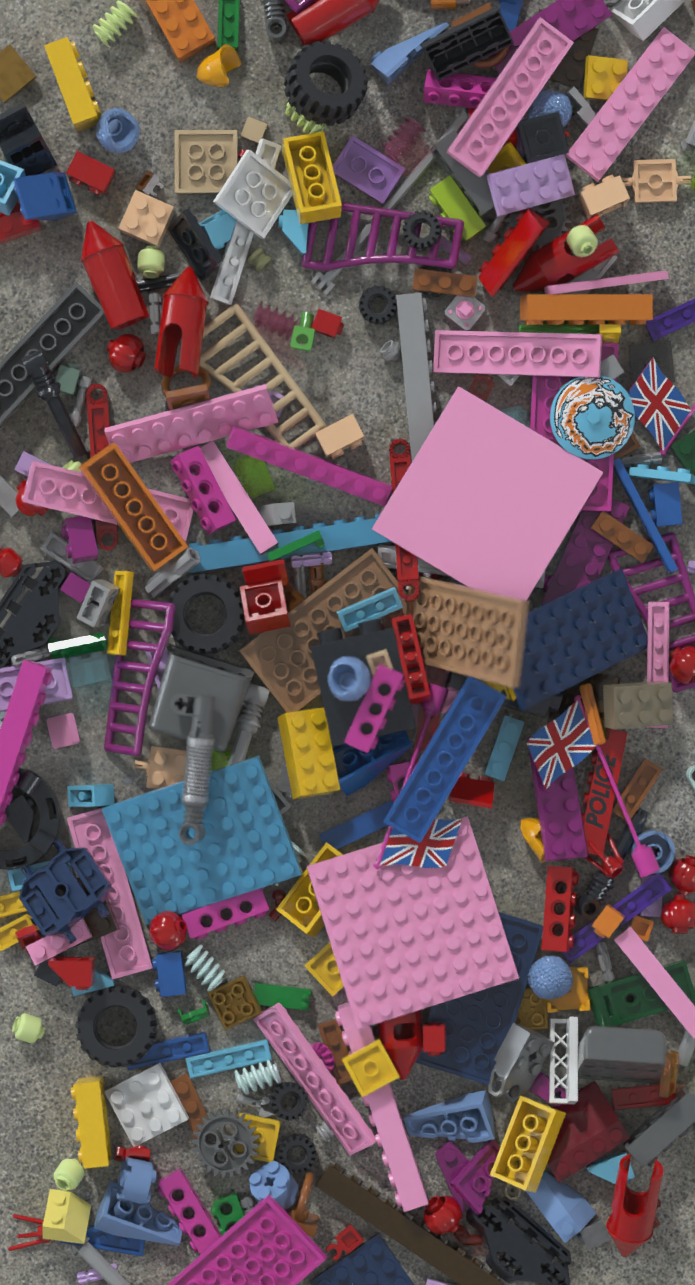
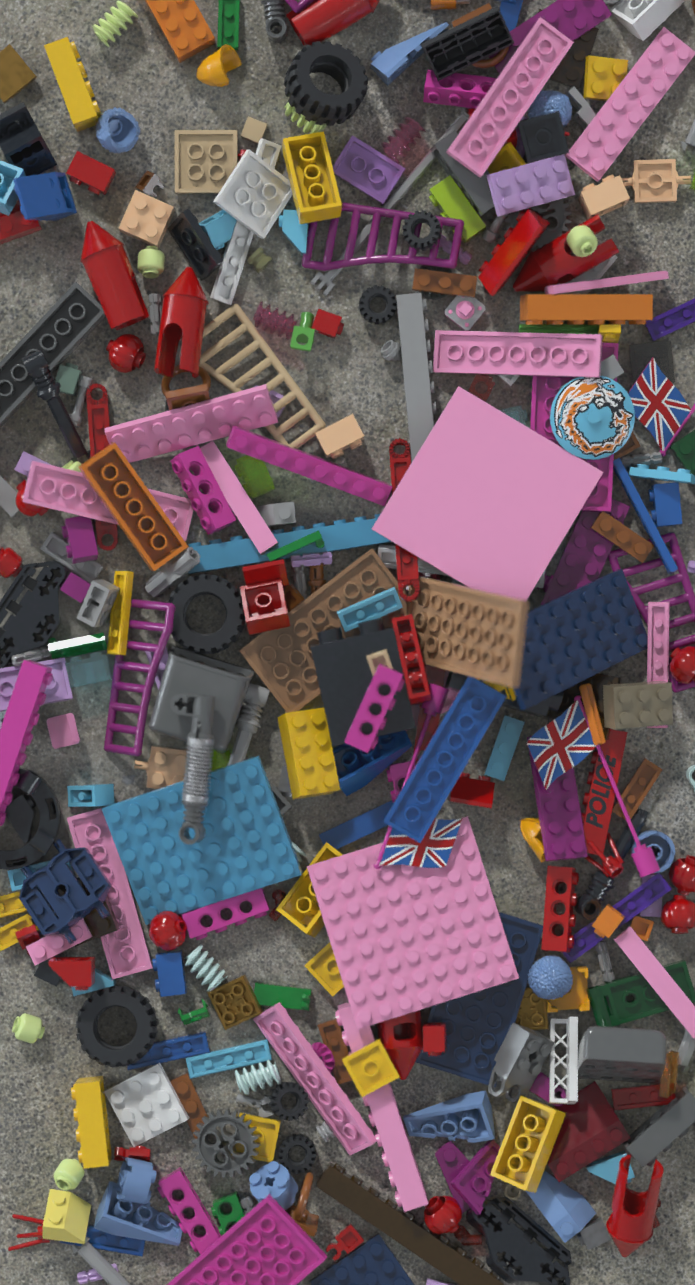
(157, 283): black axle -> none
(349, 679): medium blue hair -> none

